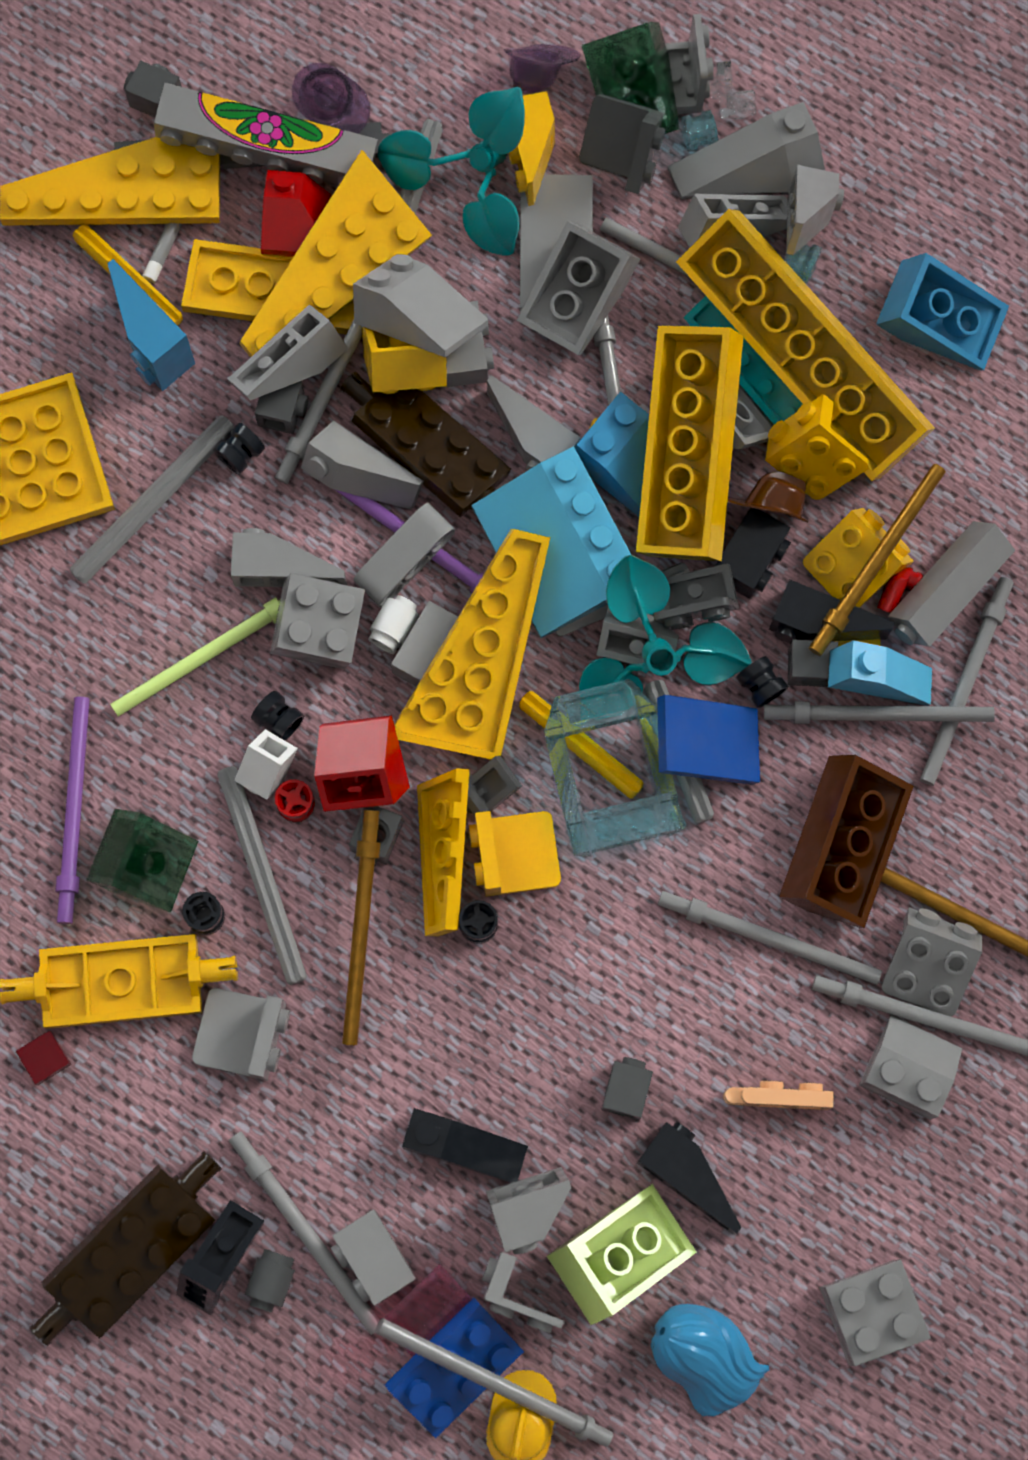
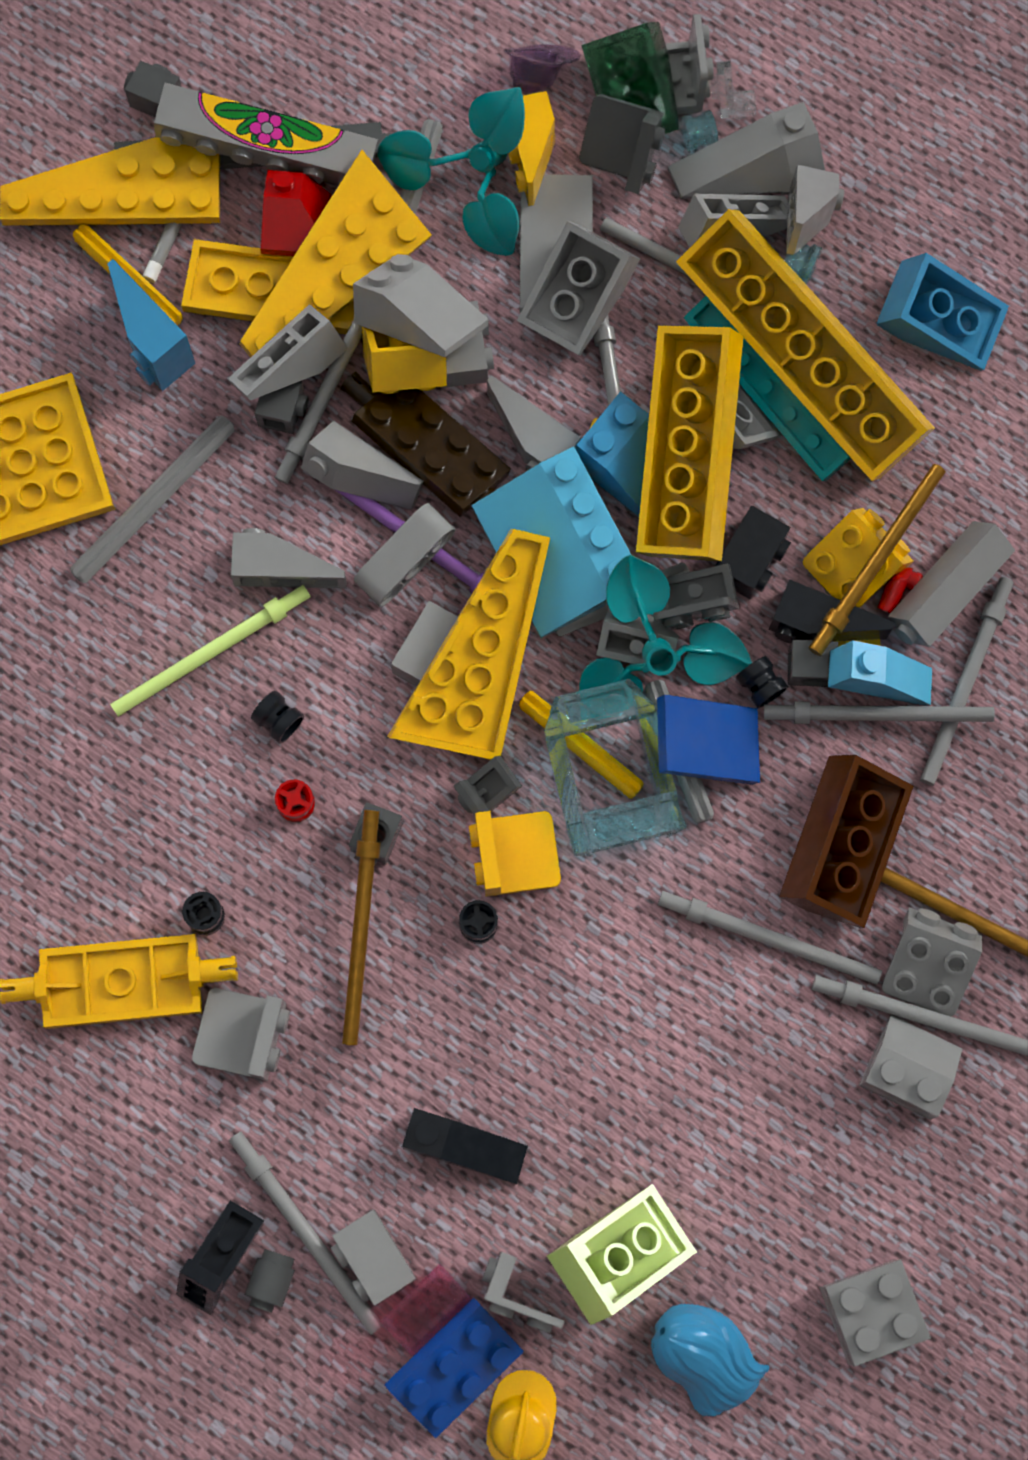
(43, 1057): dark red tile -> none
(68, 883): medium lavender bar -> none
(128, 1251): dark brown plate -> none
(142, 859): clear green slope -> none
(239, 448): black wheel -> none
(262, 877): light grey axle -> none
(265, 764): white brick -> none
(317, 621): light grey brick -> none
(330, 98): clear purple piece -> none
(359, 764): red slope -> none
(393, 624): white brick -> none
(442, 839): yellow wing -> none
(528, 1208): light grey slope -> none
(583, 1426): light grey bar -> none
(627, 1088): dark grey brick -> none
(684, 1169): black slope -> none
(773, 1095): light nougat hinge -> none
(777, 493): reddish brown piece -> none
(813, 450): yellow bracket -> none

